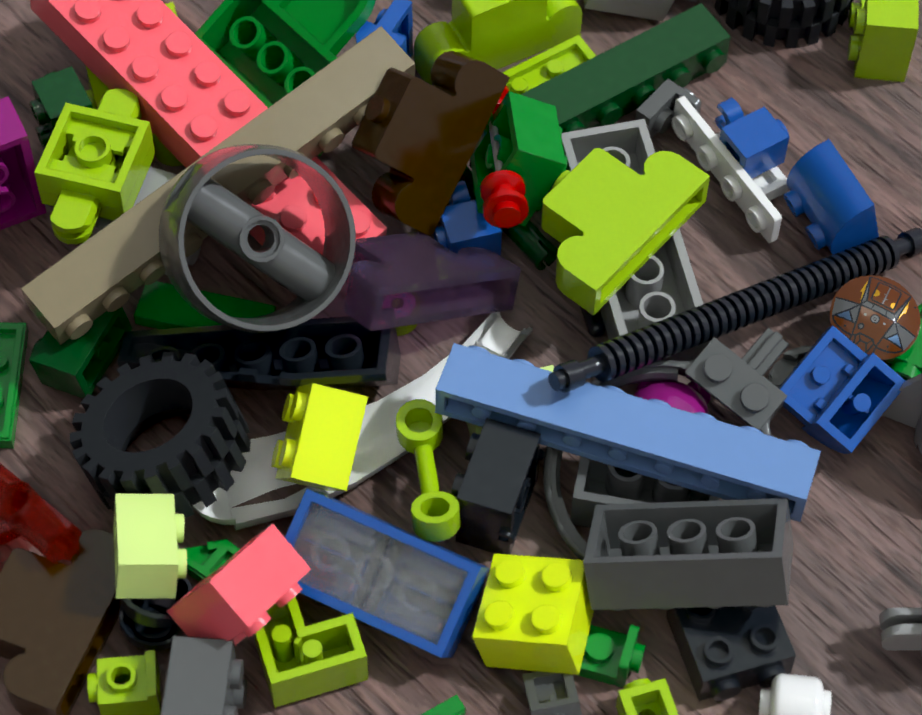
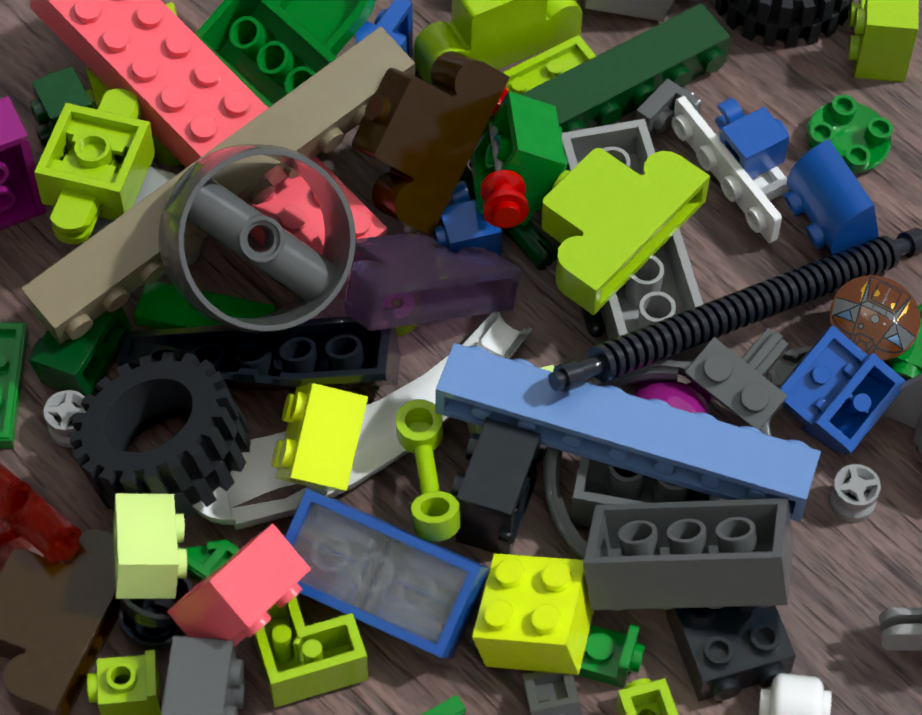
(59, 412): none -> light grey wheel
(854, 131): none -> green dish
(861, 483): none -> light grey wheel

